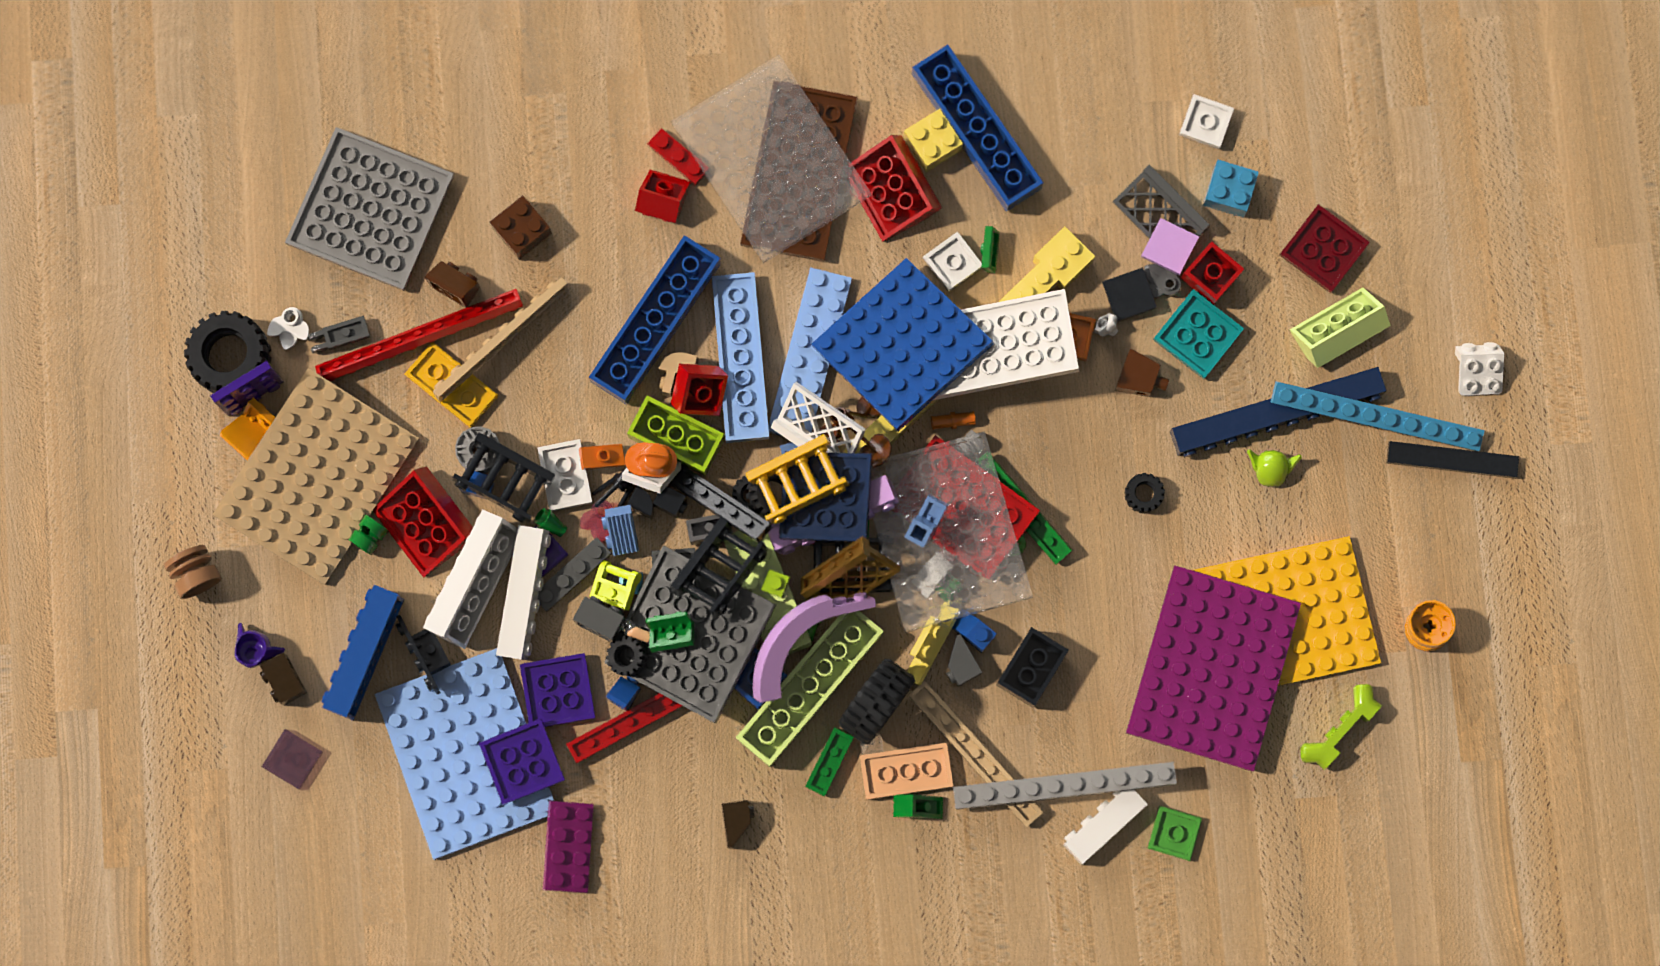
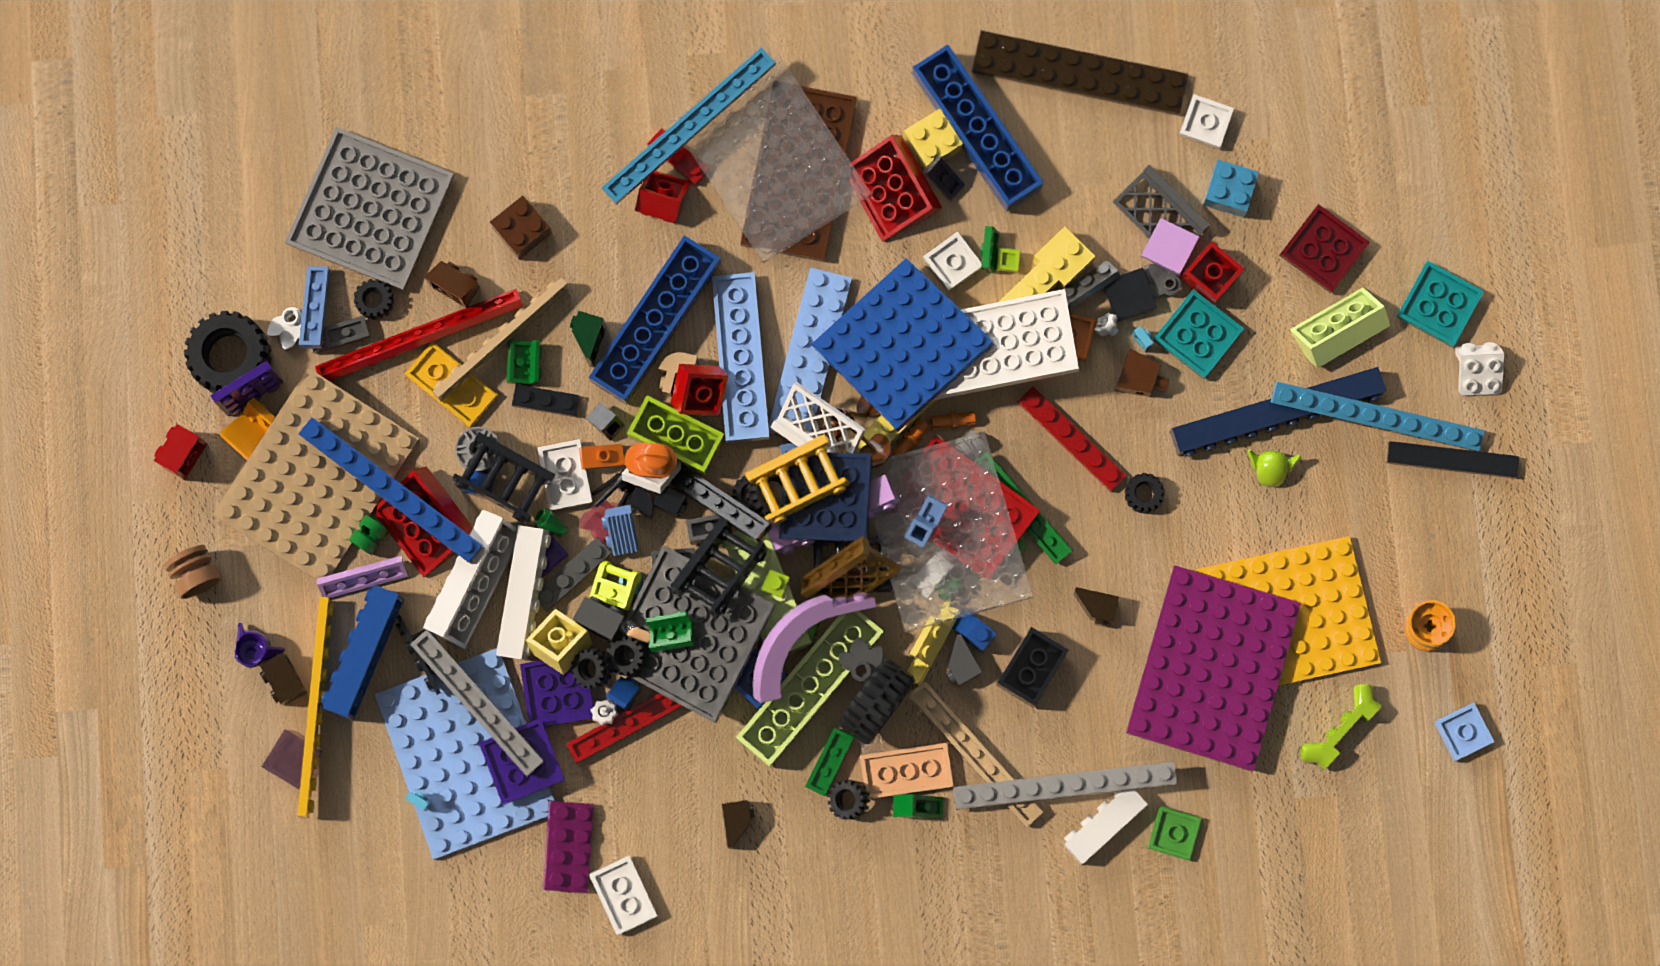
(180, 451): none -> red brick
(314, 307): none -> medium blue plate
(315, 717): none -> yellow plate
(362, 577): none -> lavender plate
(366, 288): none -> black tyre
(390, 490): none -> blue plate
(418, 800): none -> medium azure plate
(477, 703): none -> light grey plate
(523, 362): none -> green bracket
(545, 400): none -> black plate
(558, 641): none -> light yellow brick
(588, 333): none -> dark green slope
(602, 664): none -> black tyre
(604, 712): none -> white piece
(605, 421): none -> brick
(623, 895): none -> white plate
(688, 126): none -> dark azure plate
(860, 797): none -> black tyre
(861, 656): none -> dark grey plate
(911, 438): none -> orange pin
(944, 177): none -> black plate
(1008, 260): none -> lime plate
(1071, 439): none -> red plate
(1080, 73): none -> dark brown plate
(1090, 284): none -> dark grey plate
(1097, 605): none -> dark brown slope
(1143, 338): none -> medium azure plate
(1439, 304): none -> teal plate
(1463, 732): none -> light blue plate

